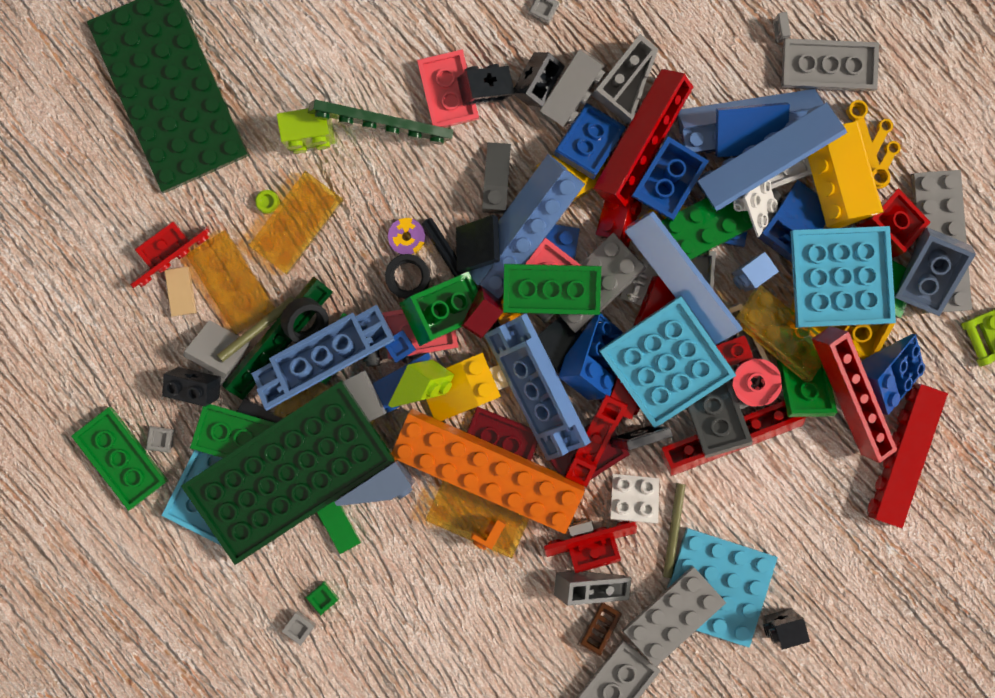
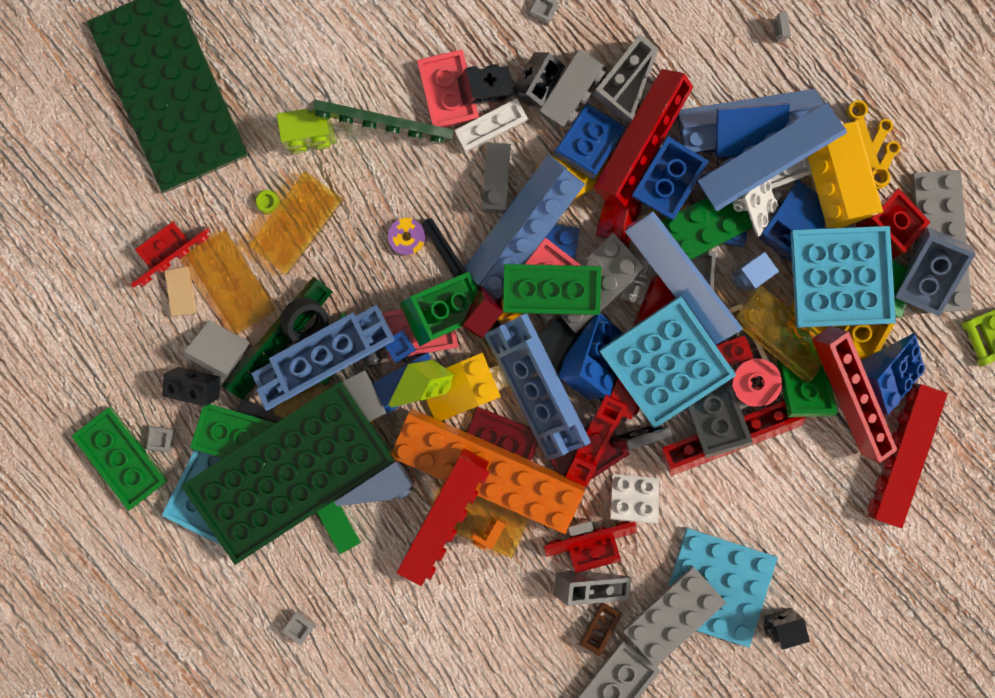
(253, 331): olive bar -> none
(322, 598): green tile -> none
(395, 263): black tyre -> none
(443, 517): none -> red brick
(477, 244): black tile -> none
(491, 125): none -> white plate
(674, 530): olive bar -> none
(830, 64): light grey plate -> none

